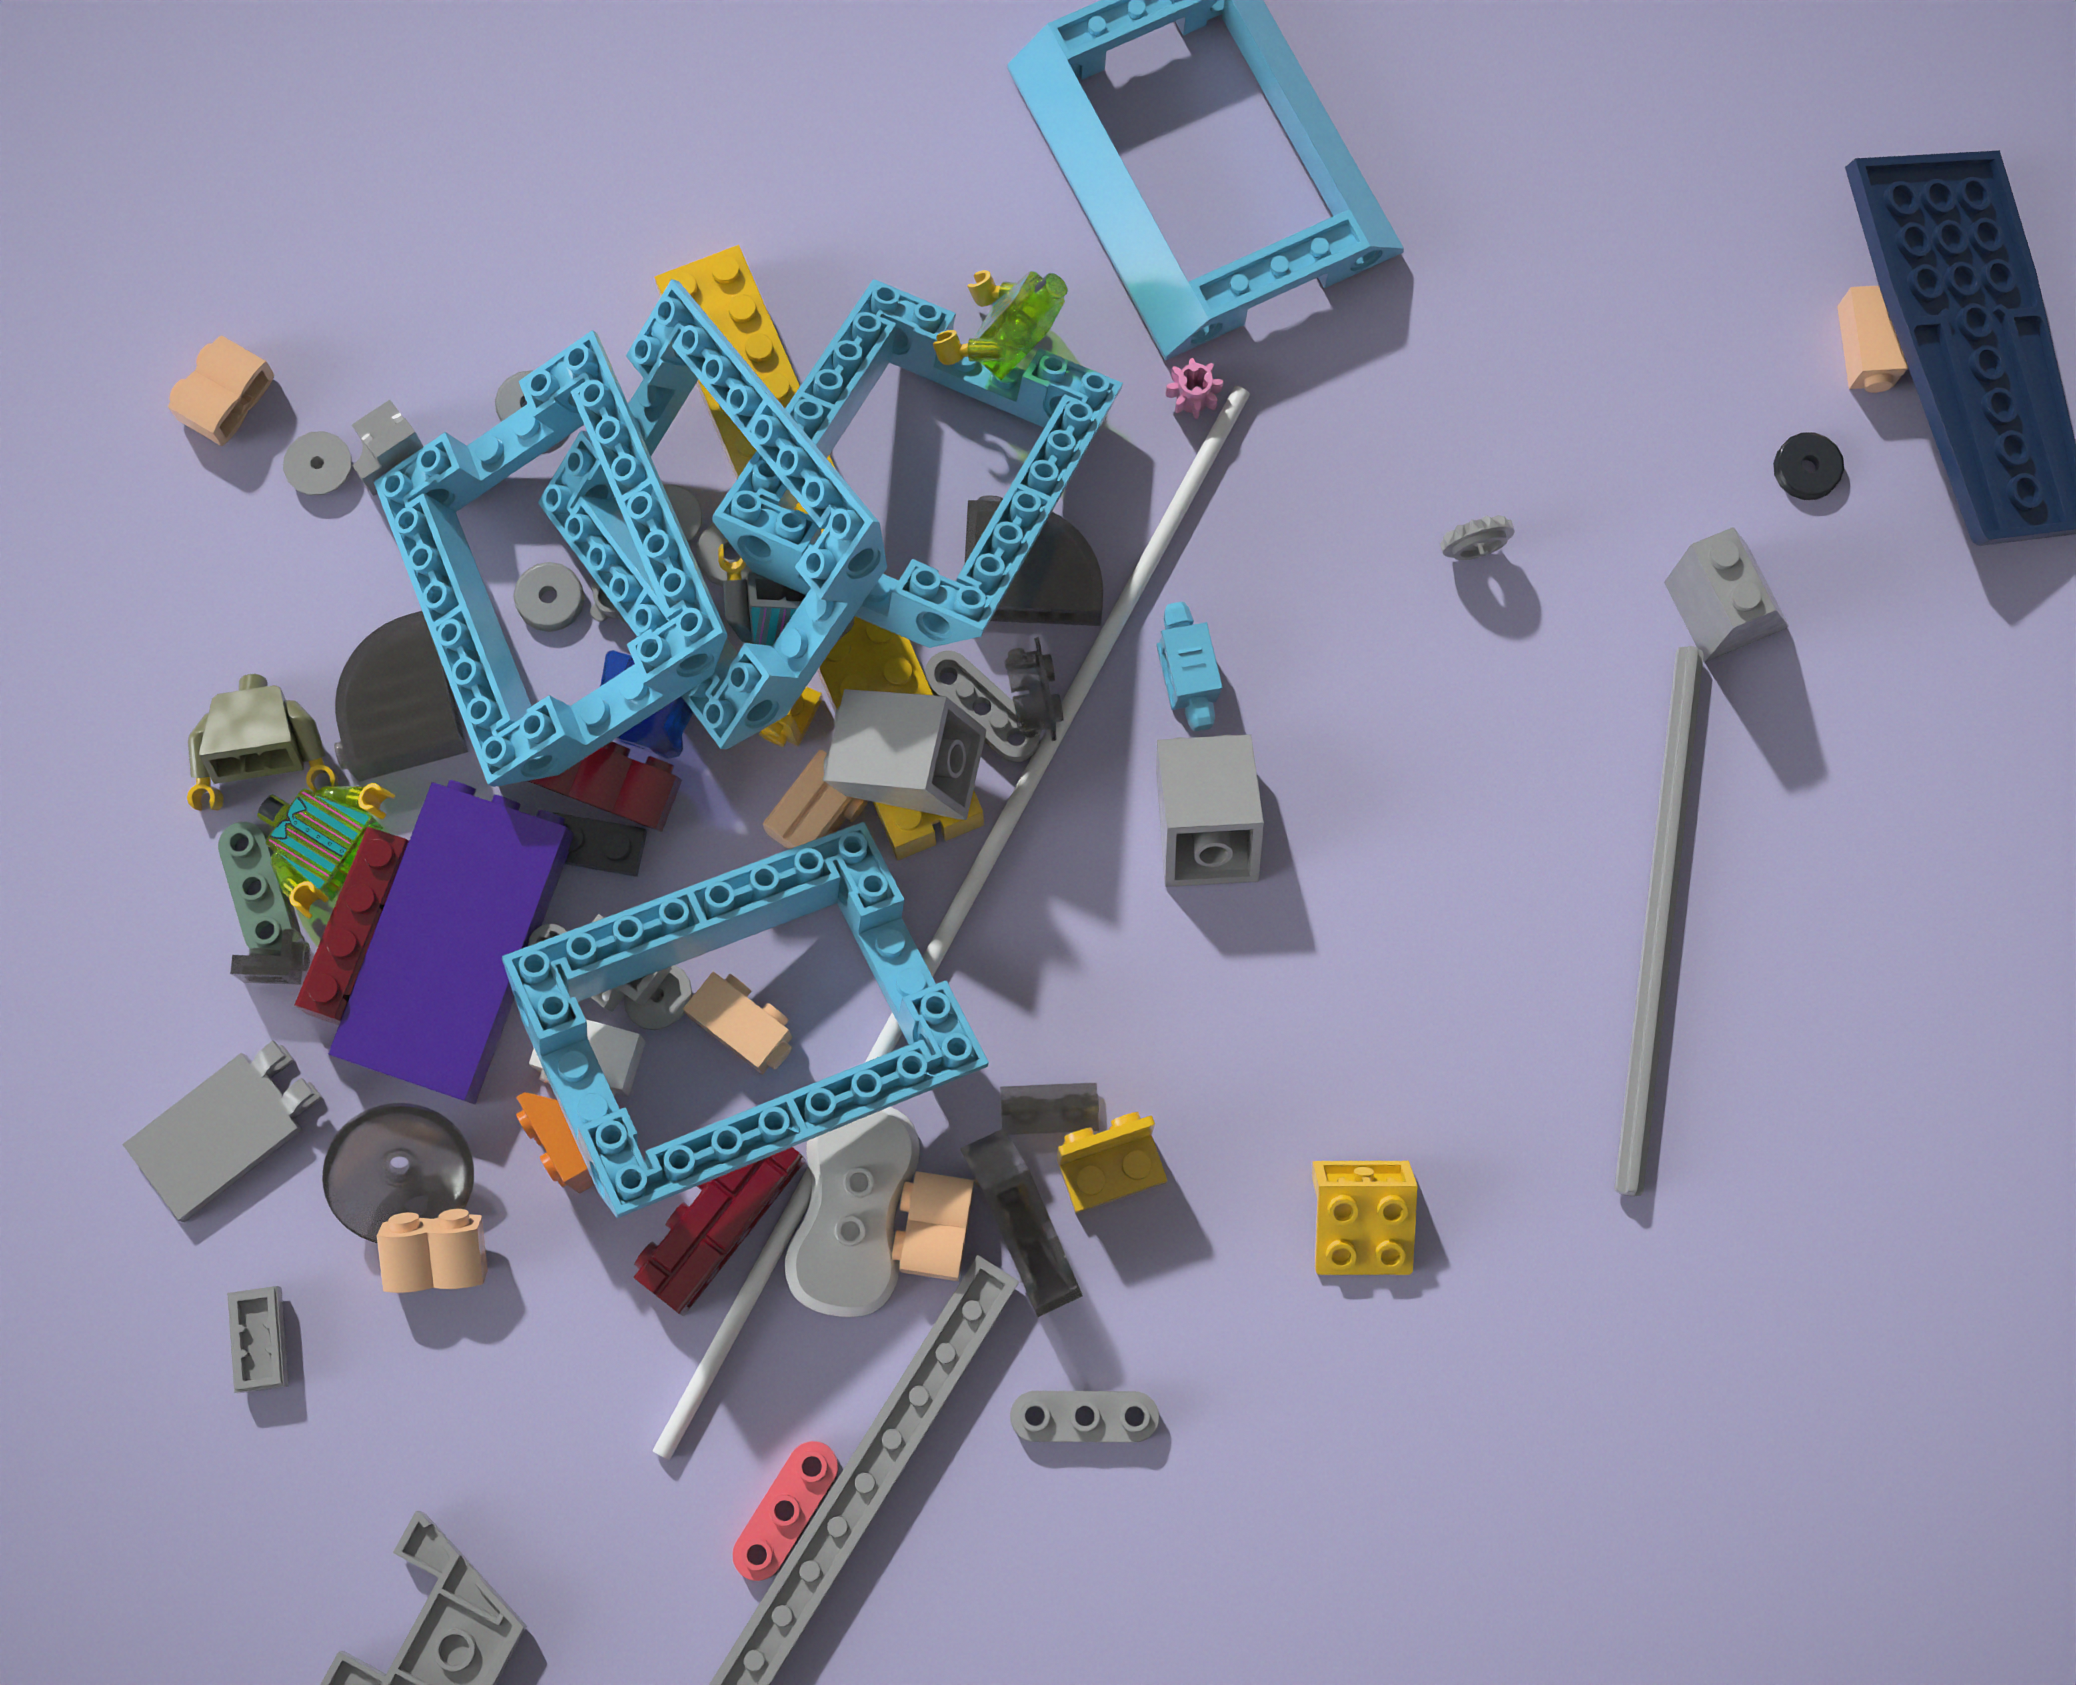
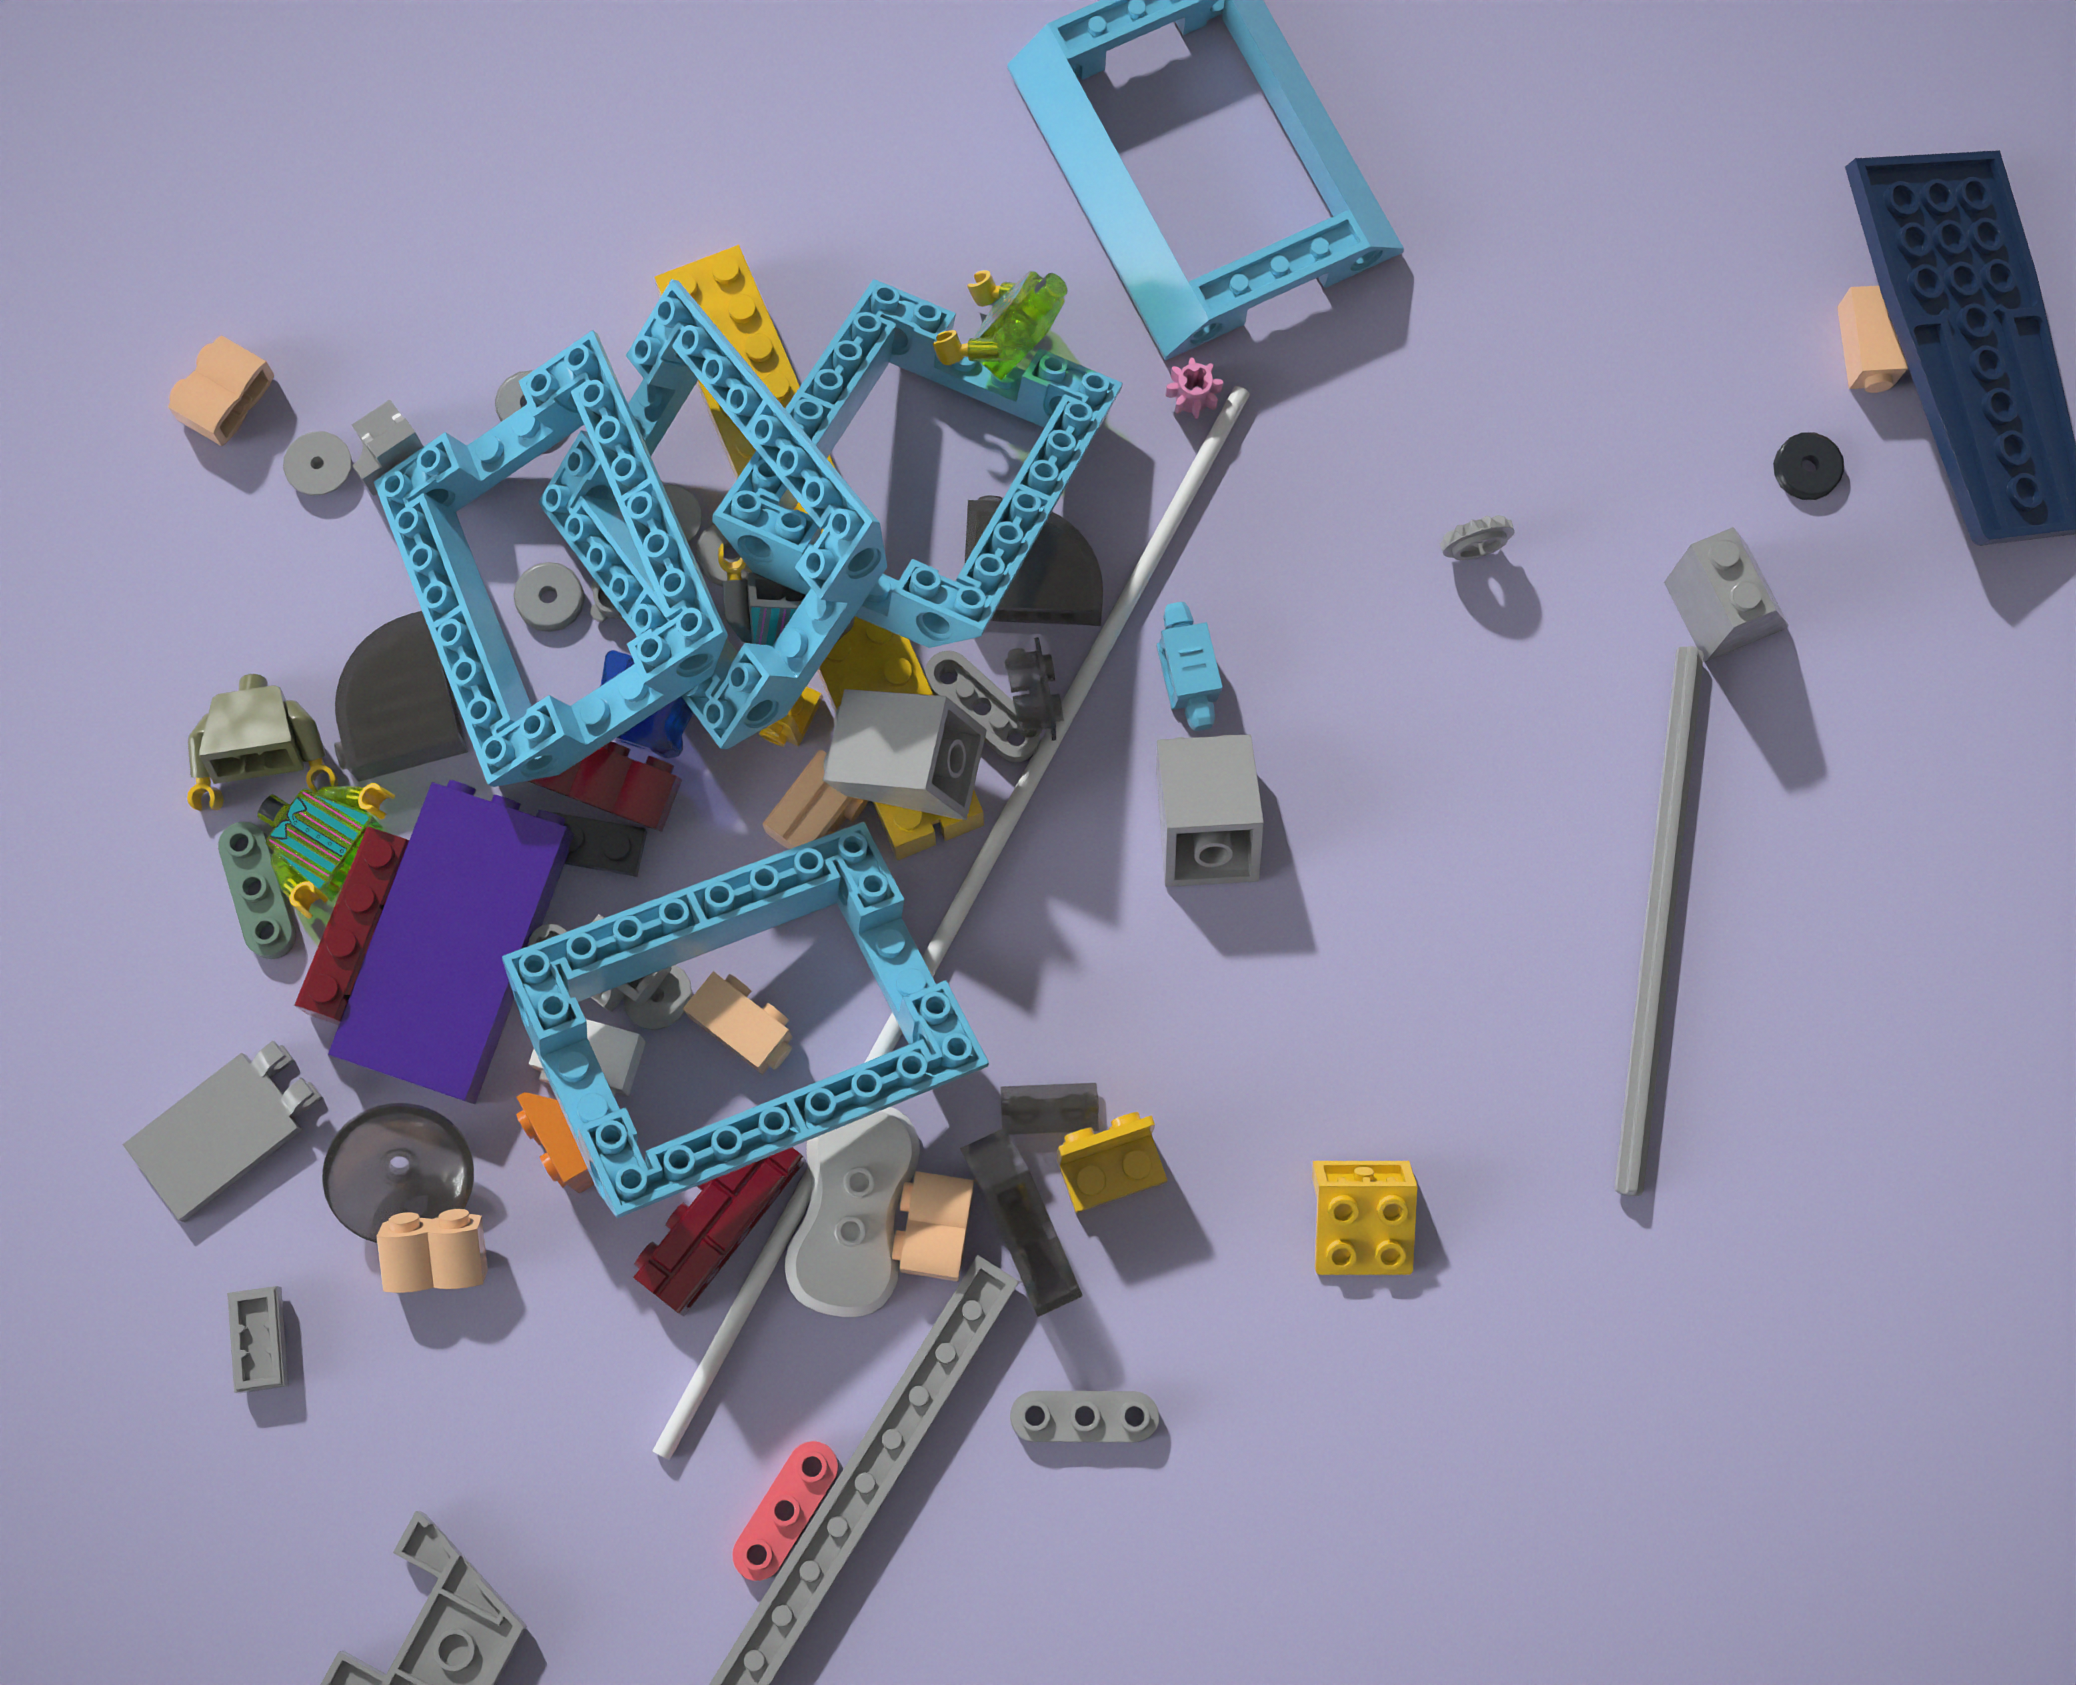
(267, 967): clear smoke bracket -> none

